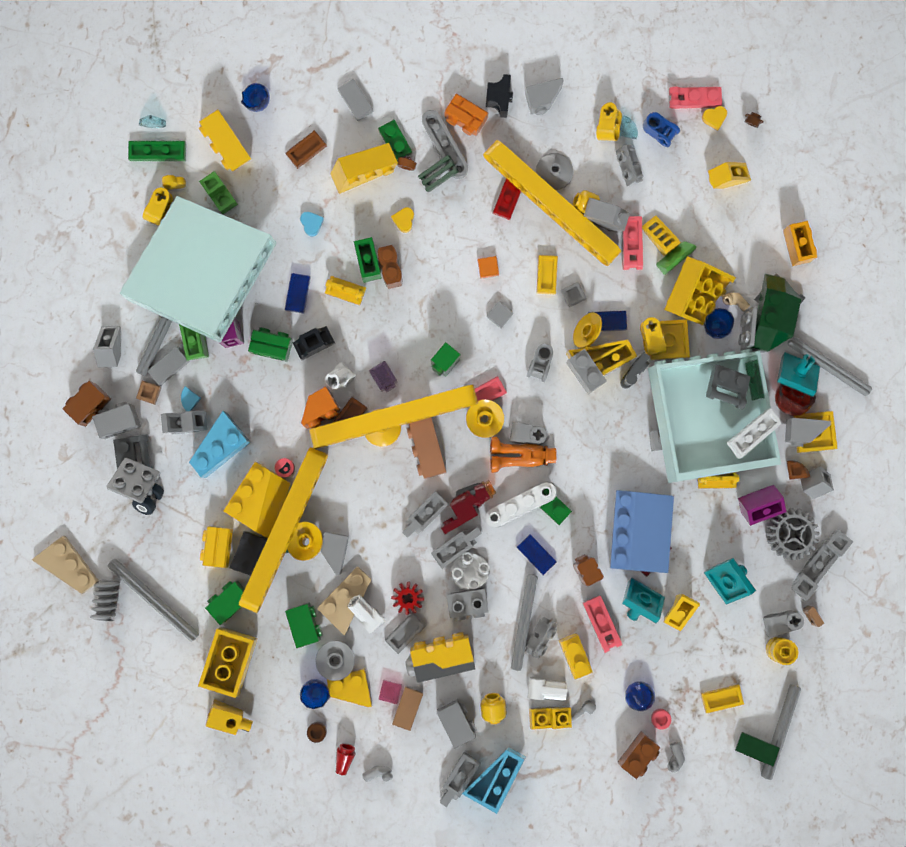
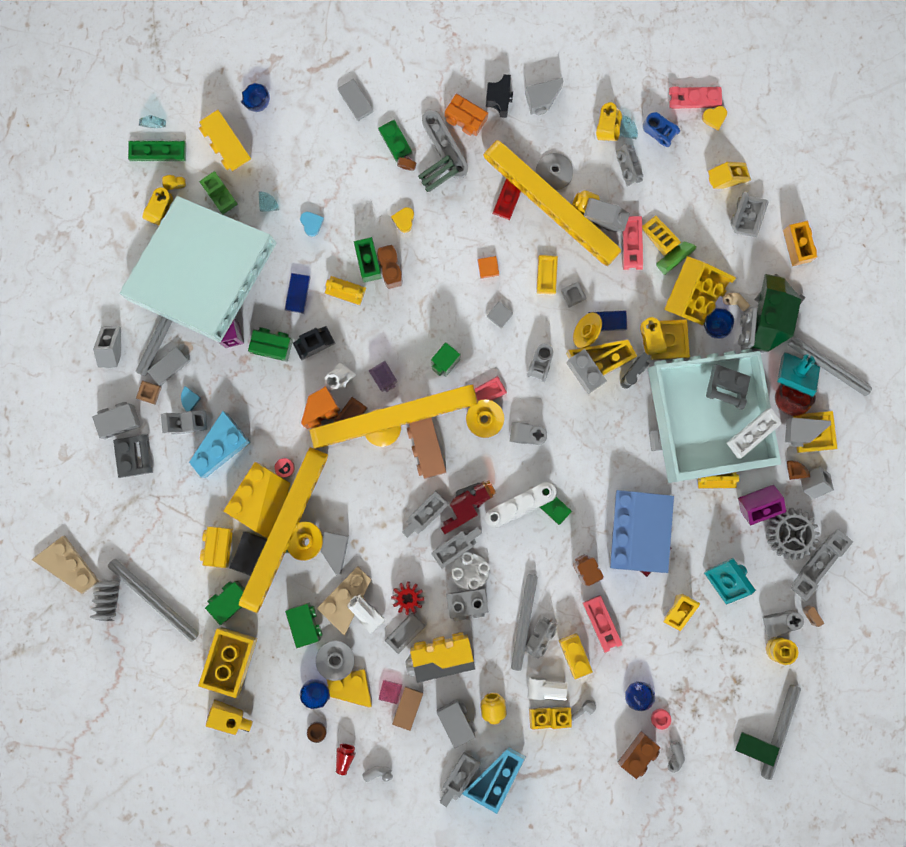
(86, 403): dark orange brick -> none
(137, 483): light grey plate -> none
(194, 344): bright green slope -> none
(267, 202): none -> clear light blue tile
(306, 149): dark orange tile -> none
(363, 167): yellow wedge -> none
(531, 455): orange piece -> none
(536, 554): clear blue tile -> none
(642, 601): teal tile -> none
(722, 698): yellow tile -> none
(749, 215): none -> light grey bracket
(753, 119): reddish brown plate -> none
(755, 383): clear green slope -> none

